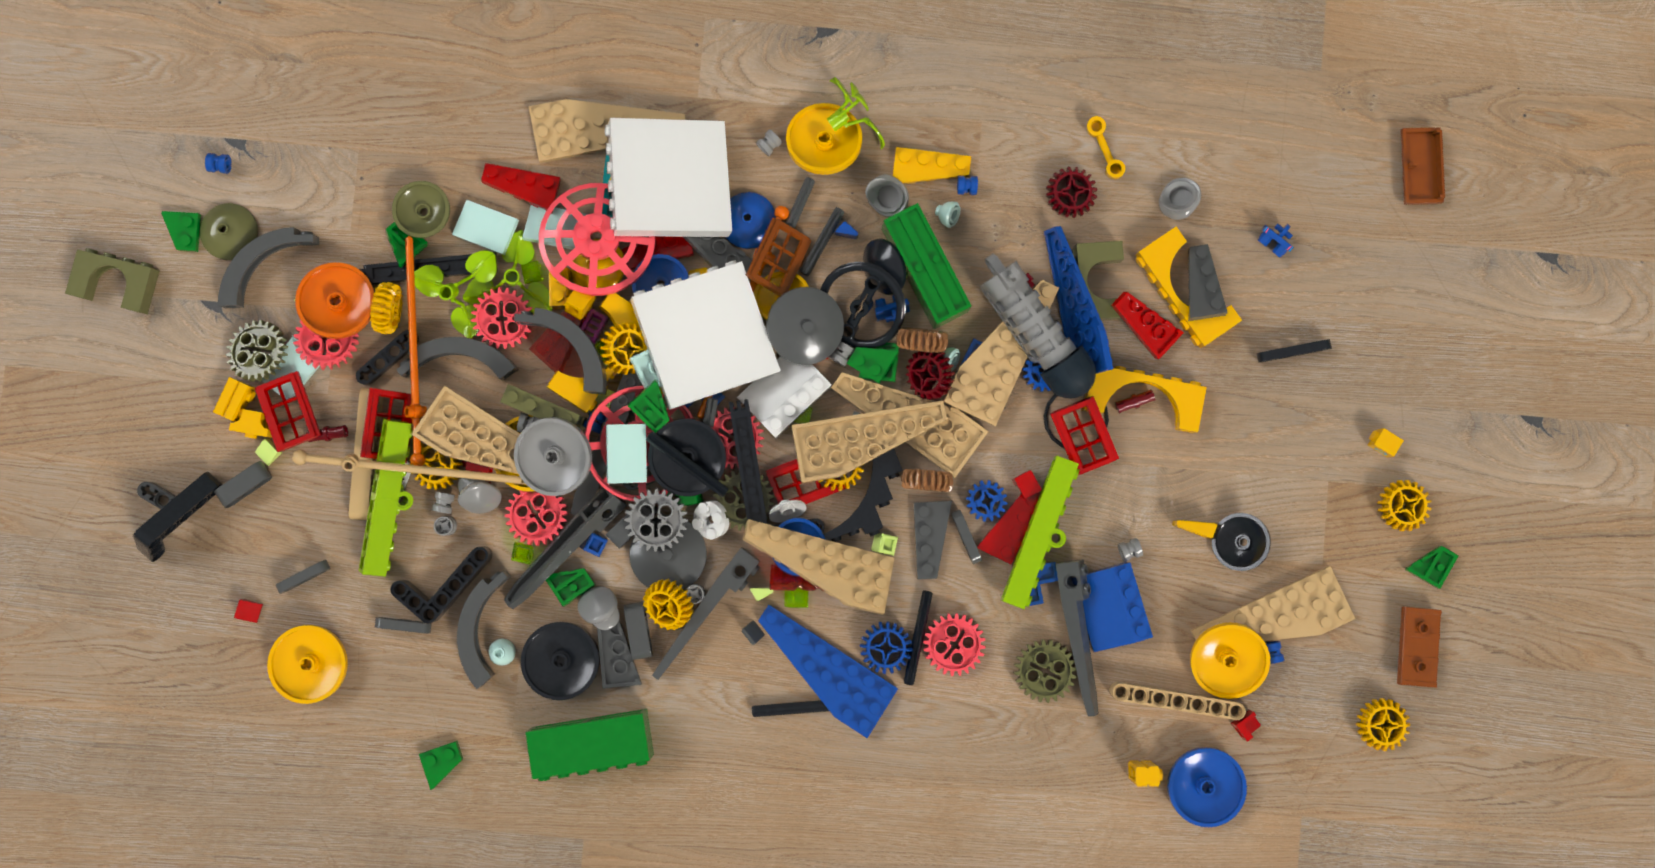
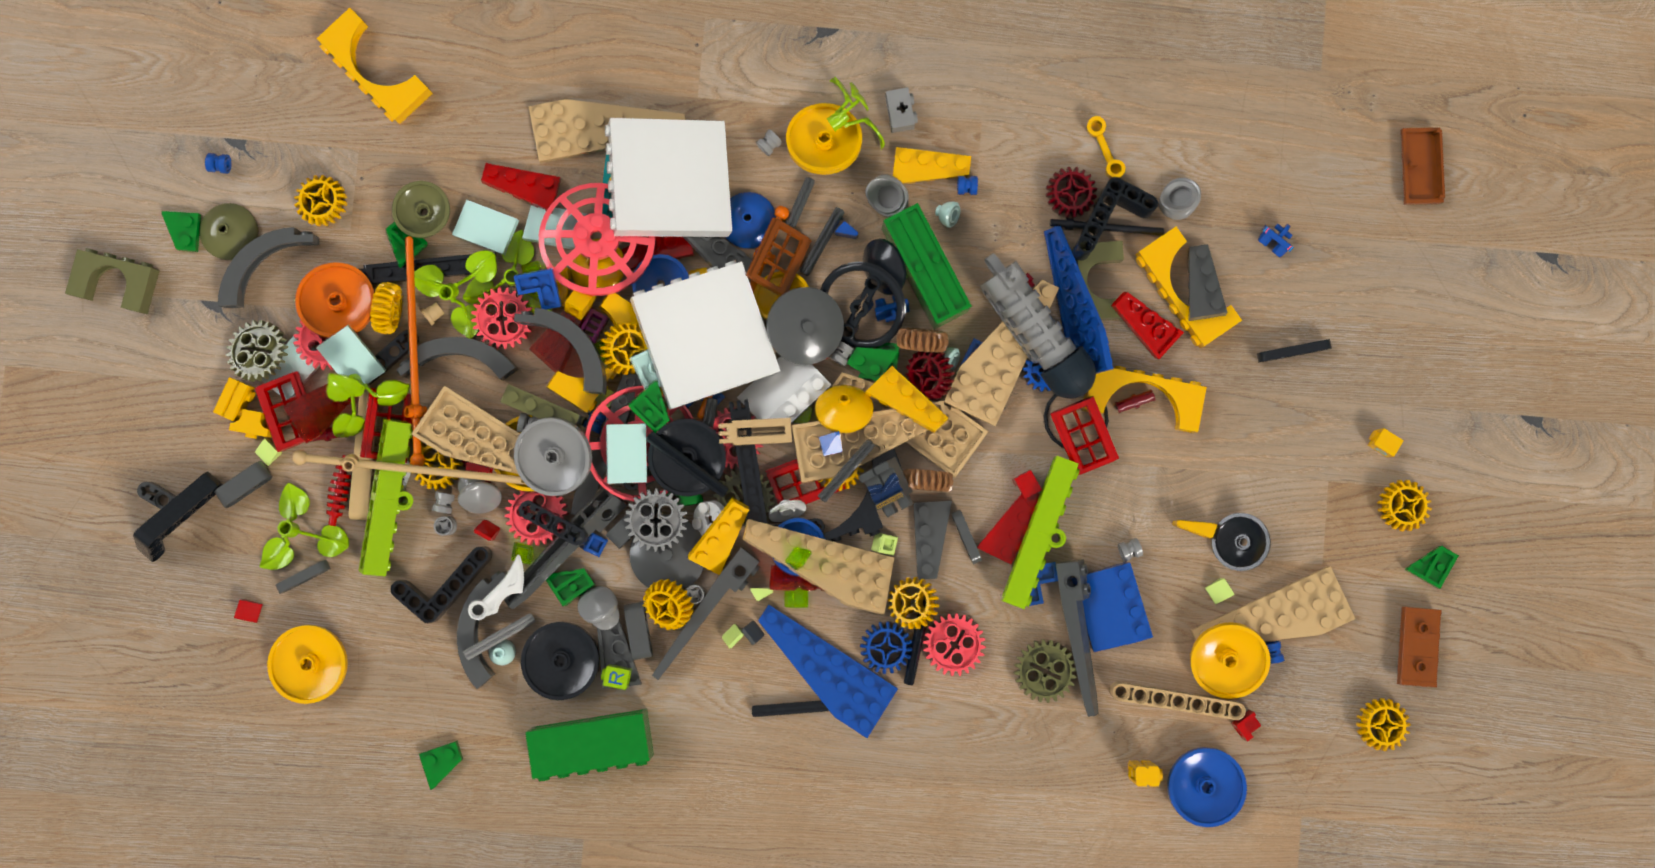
(276, 551): none -> lime plant
(314, 413): none -> clear red wedge
(324, 194): none -> yellow gear
(337, 497): none -> red piece
(341, 387): none -> lime plant
(342, 40): none -> yellow arch
(350, 355): none -> light aqua tile
(402, 625): dark grey beam -> none
(432, 313): none -> tan piece
(487, 530): none -> red slope
(499, 636): none -> light grey axle
(511, 584): none -> white piece
(541, 282): none -> blue plate
(552, 525): none -> black beam
(616, 676): none -> lime brick
(720, 537): none -> yellow wing
(732, 635): none -> yellowish green slope
(762, 431): none -> tan hinge
(798, 557): none -> clear neon green slope
(831, 444): none -> slope
(844, 409): none -> yellow dish
(846, 470): none -> dark grey axle
(888, 485): none -> dark grey hips
(898, 120): none -> light grey brick
(901, 395): none -> yellow wing
(907, 608): none -> yellow gear
(994, 498): blue gear -> none
(1069, 224): none -> black bar
(1112, 198): none -> black beam
(1219, 590): none -> yellowish green slope

